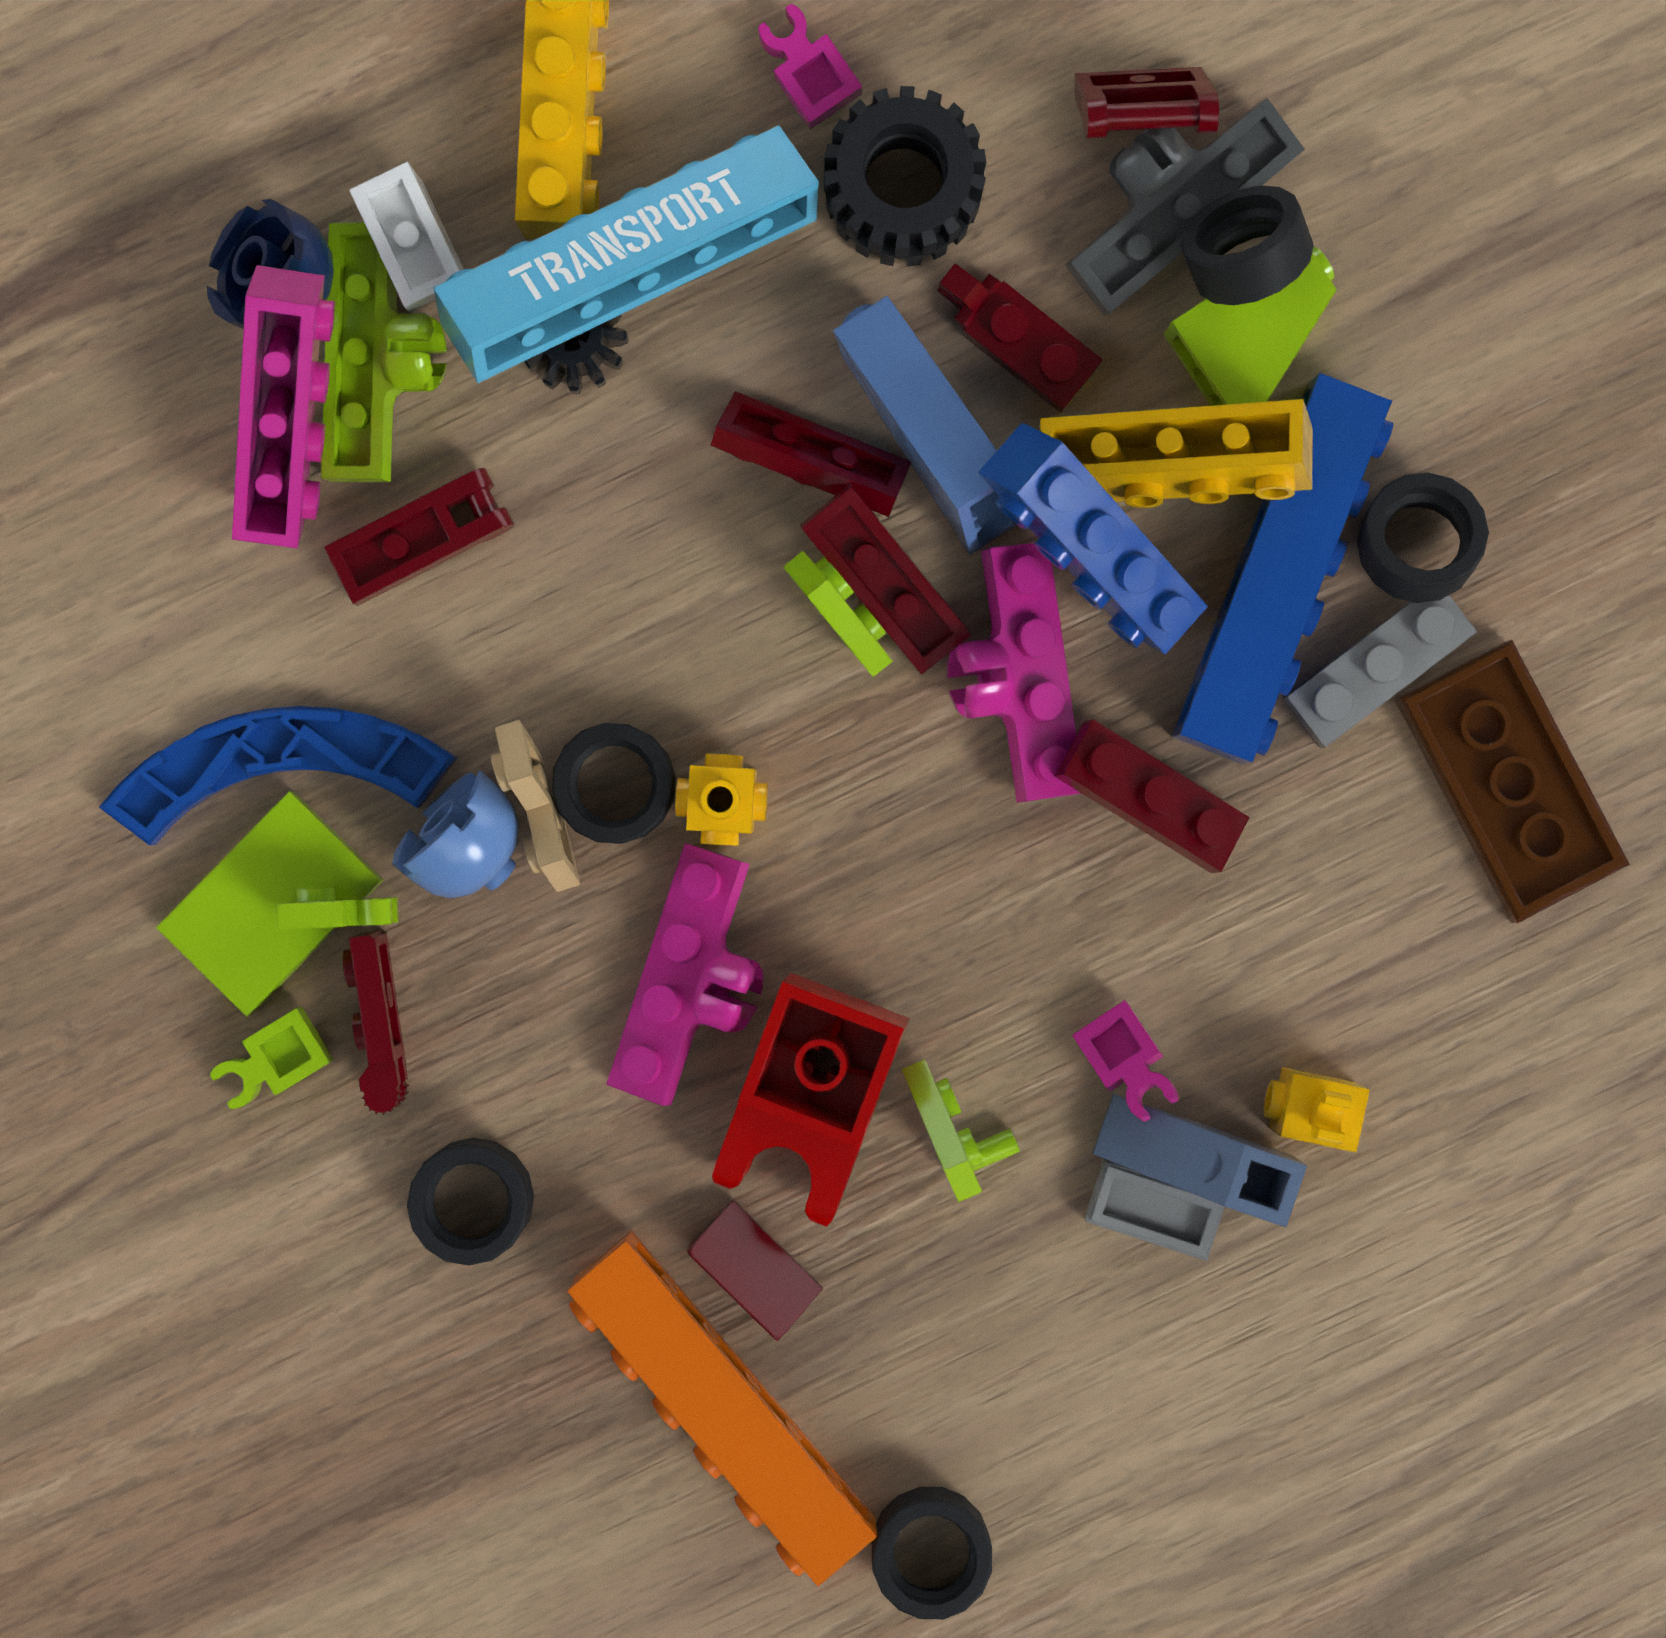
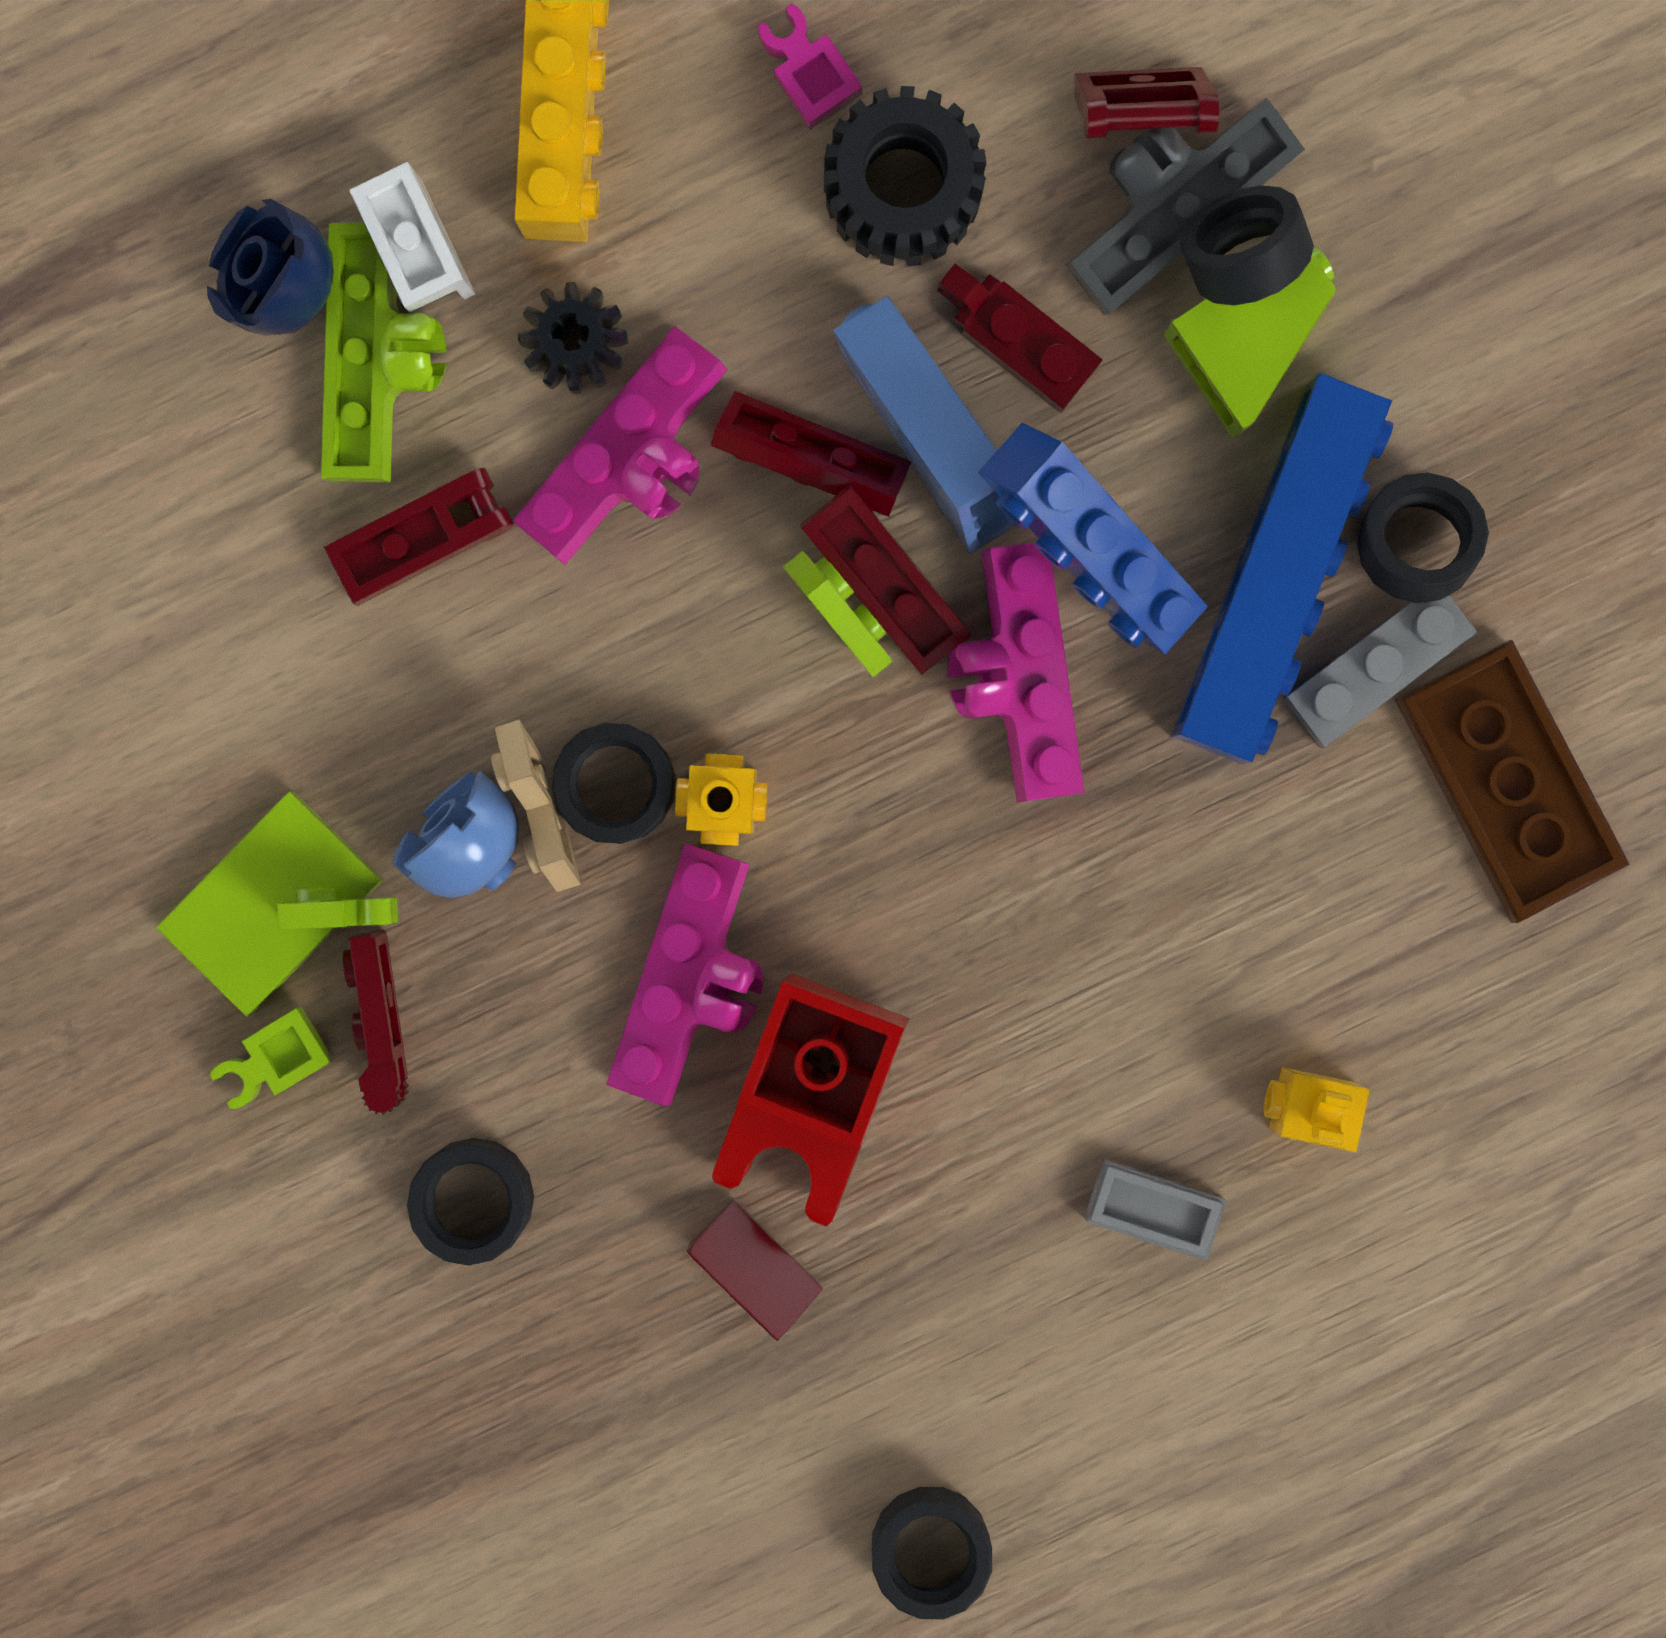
(270, 743): blue tile -> none
(277, 405): dark pink brick -> none
(626, 253): medium azure brick -> none
(627, 450): none -> dark pink plate
(723, 1409): orange brick -> none
(955, 1150): lime plate -> none
(1122, 1053): dark pink plate -> none
(1152, 796): dark red plate -> none
(1193, 451): yellow brick -> none
(1202, 1161): sand blue slope -> none

